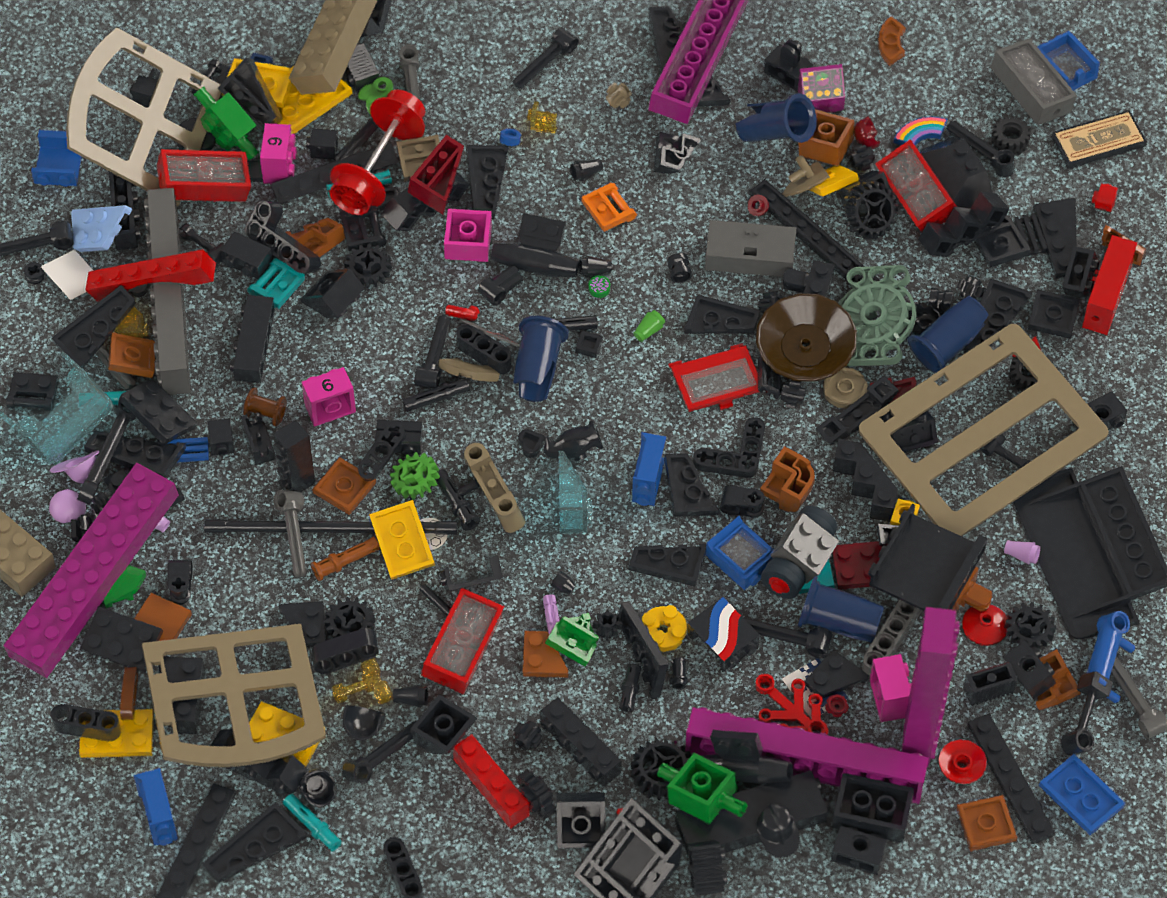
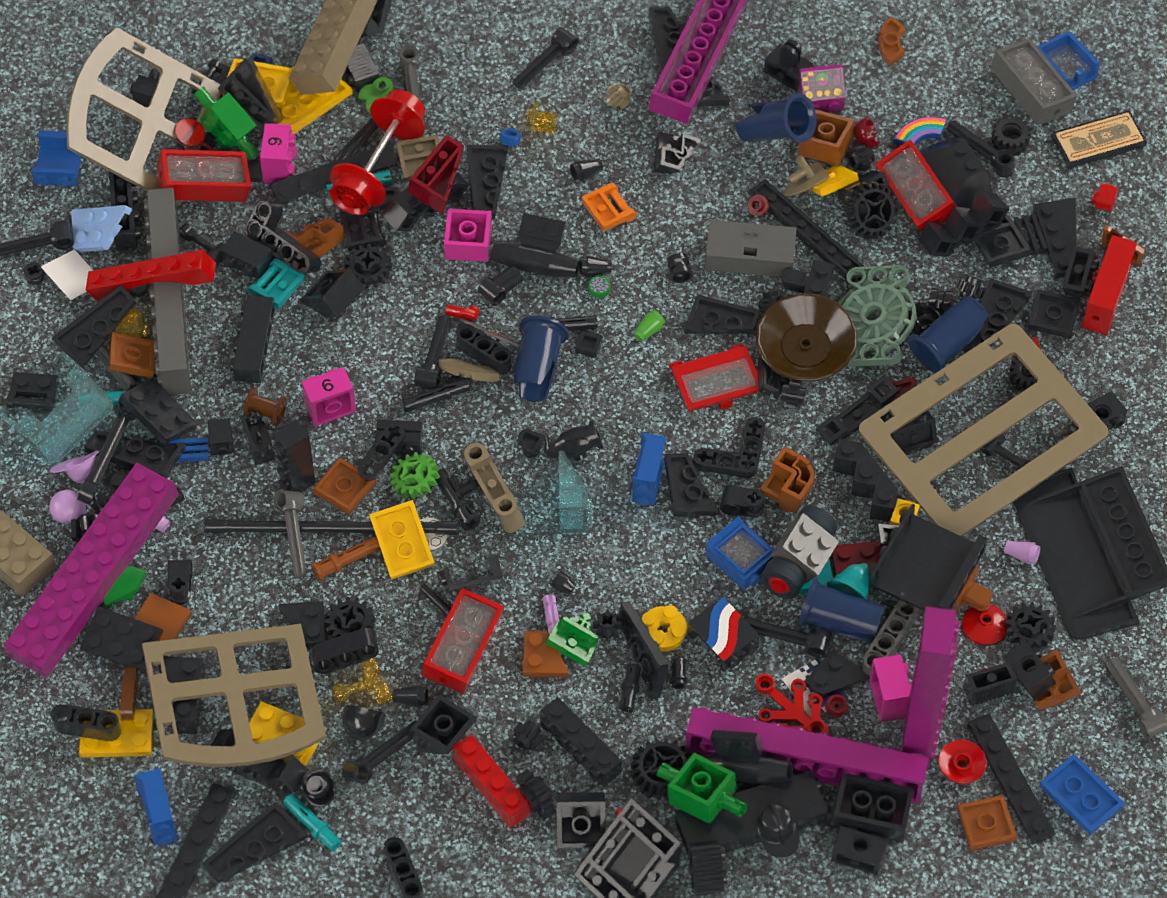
(191, 133): none -> red piece
(323, 143): black brick -> none
(675, 564): black wing -> none
(844, 387): dark tan tile -> none
(852, 580): none -> teal piece
(1096, 681): piece -> none

